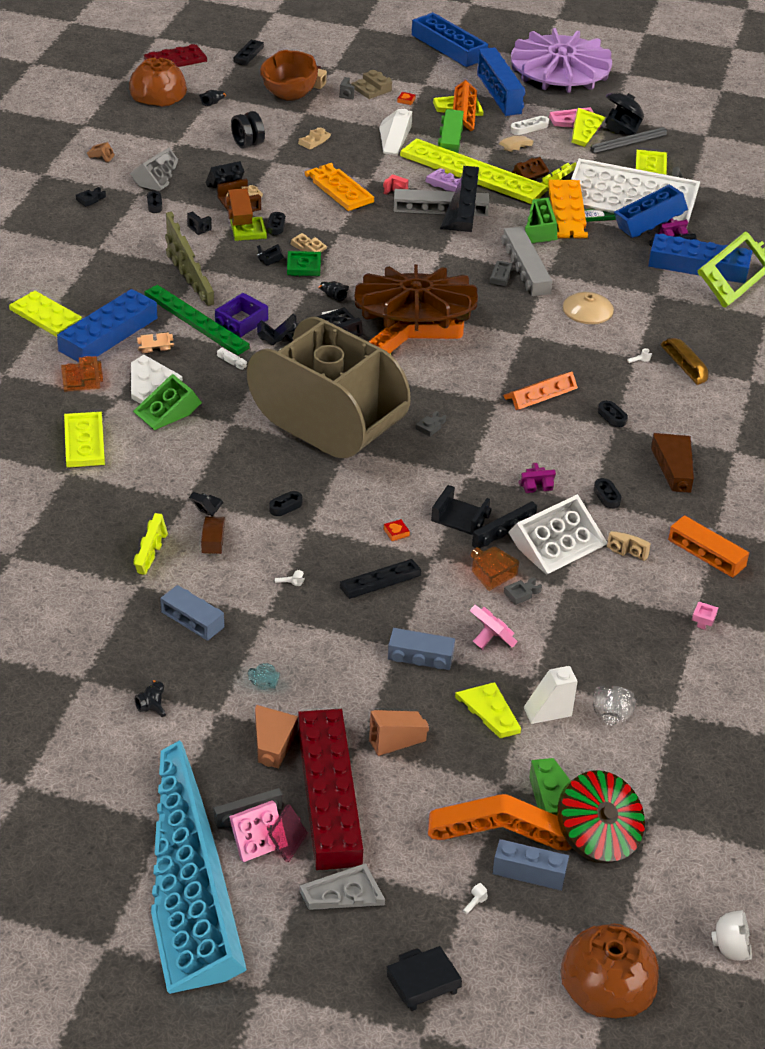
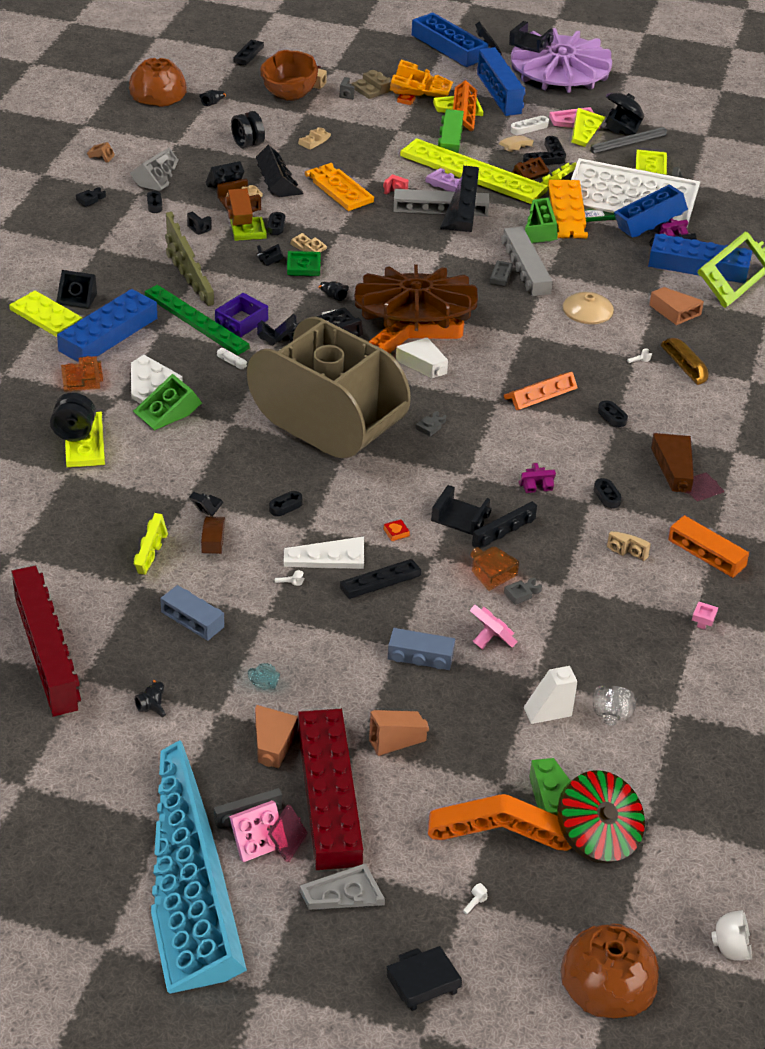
(46, 641): none -> dark red brick
(73, 417): none -> black wheel
(76, 289): none -> black slope
(162, 342): light nougat hinge -> none
(180, 55): dark red plate -> none
(276, 173): none -> black wedge
(332, 554): none -> white wing
(395, 130): white wedge -> none
(417, 82): none -> light orange wedge
(423, 357): none -> white slope
(482, 32): none -> black plate
(491, 707): neon yellow wing -> none
(521, 38): none -> black panel
(530, 864): sand blue brick -> none
(555, 152): none -> black beam
(558, 535): white slope -> none
(675, 305): none -> nougat slope
(704, 487): none -> clear pink piece

